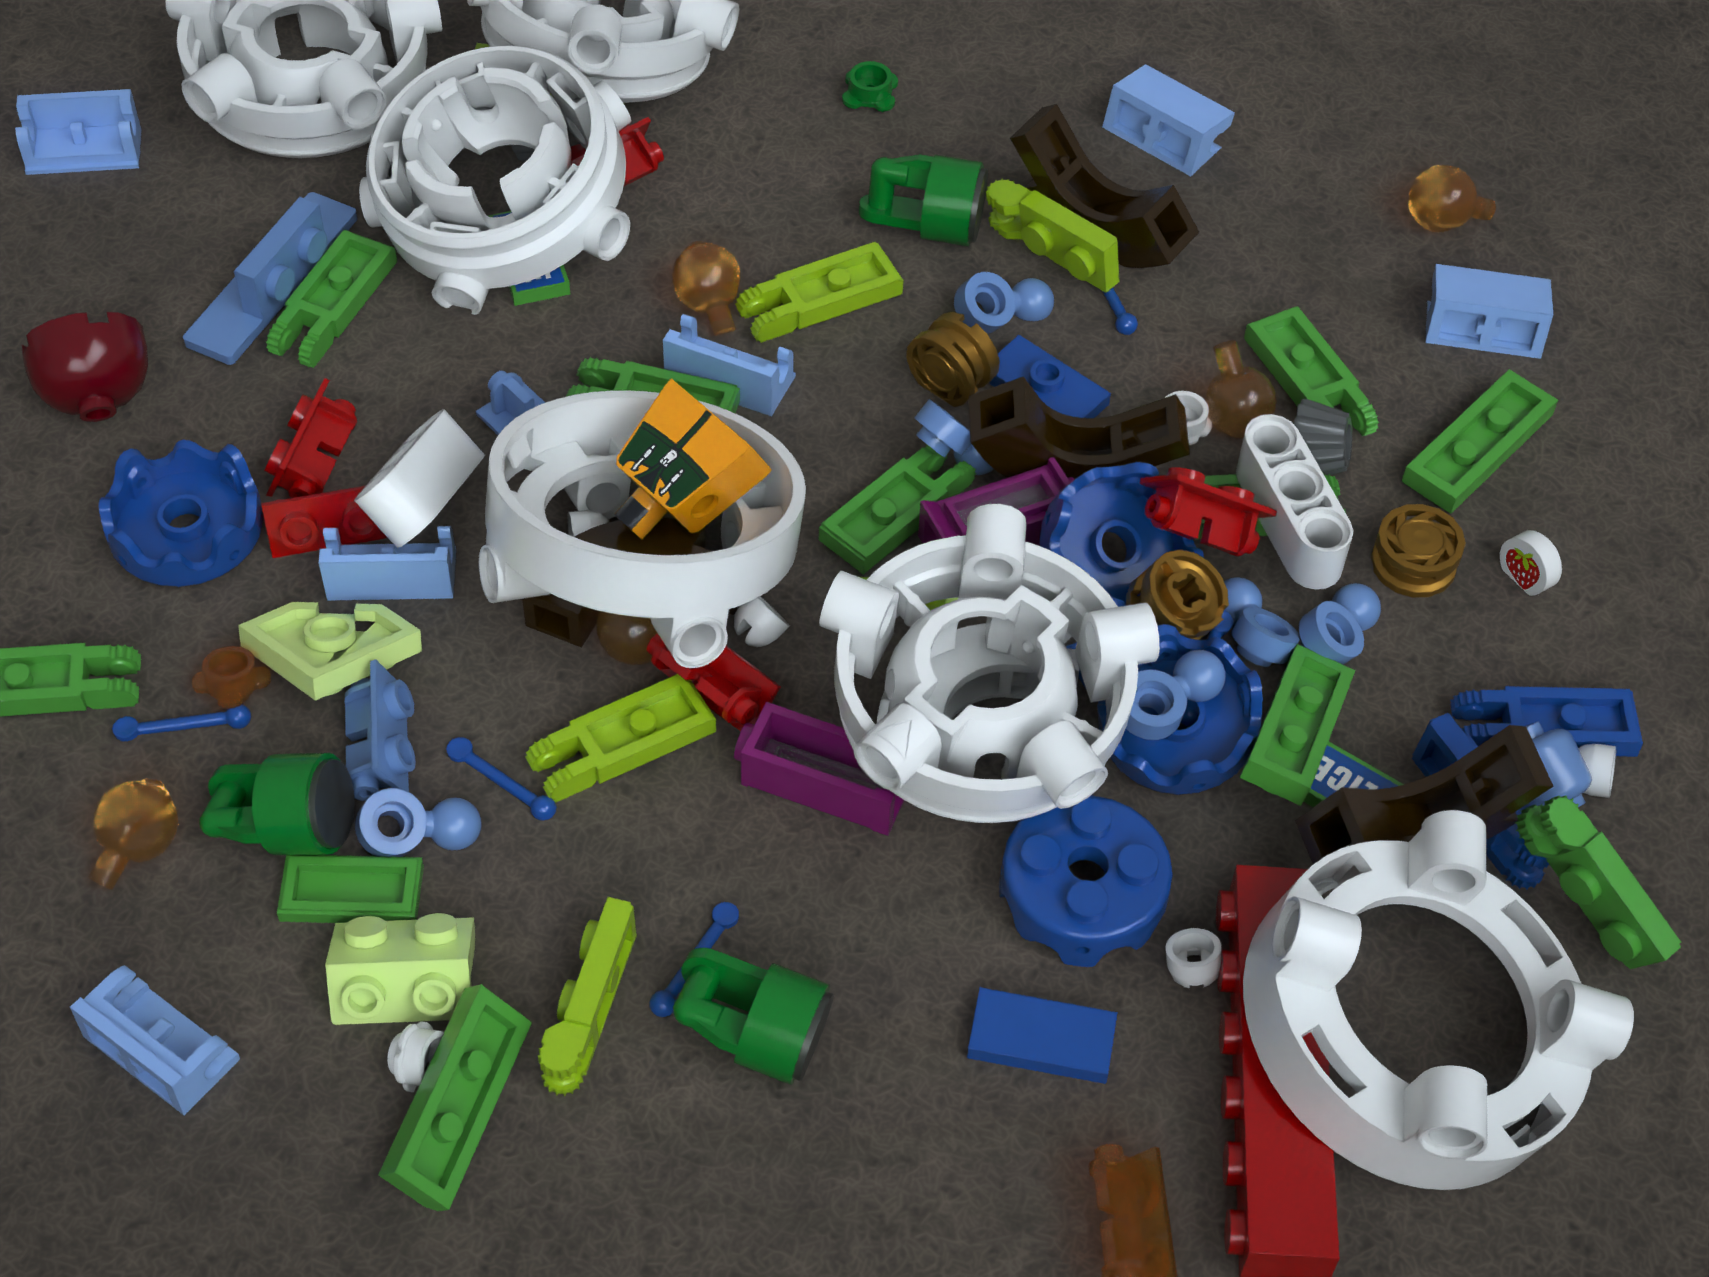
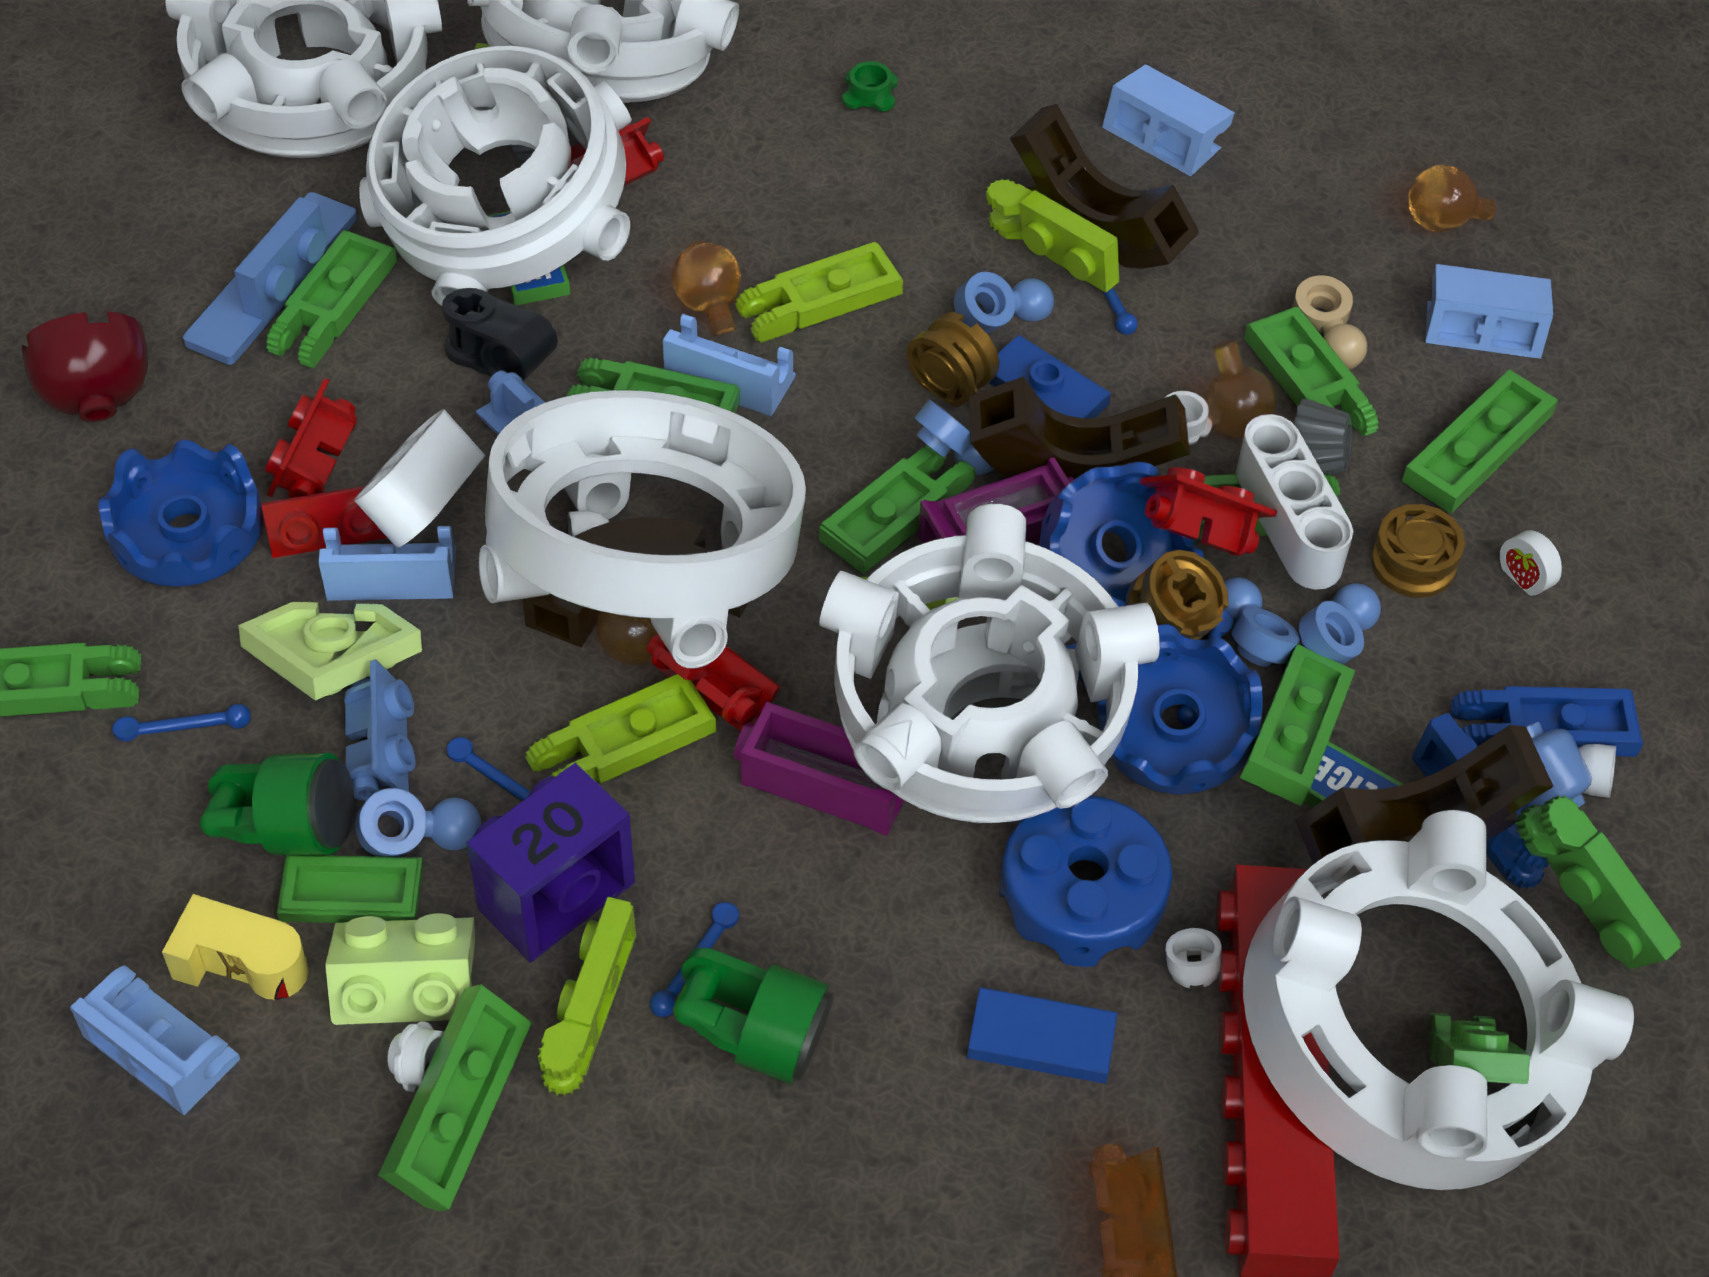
(78, 131): light blue hinge -> none
(133, 824): clear orange piece -> none
(230, 676): clear orange plate -> none
(236, 946): none -> light yellow leg
(496, 335): none -> black piece
(551, 861): none -> dark purple brick
(684, 464): light orange torso -> none
(763, 618): white hinge -> none
(951, 200): green piece -> none
(1195, 677): medium blue plate -> none
(1337, 300): none -> tan plate
(1477, 1047): none -> bright green hinge

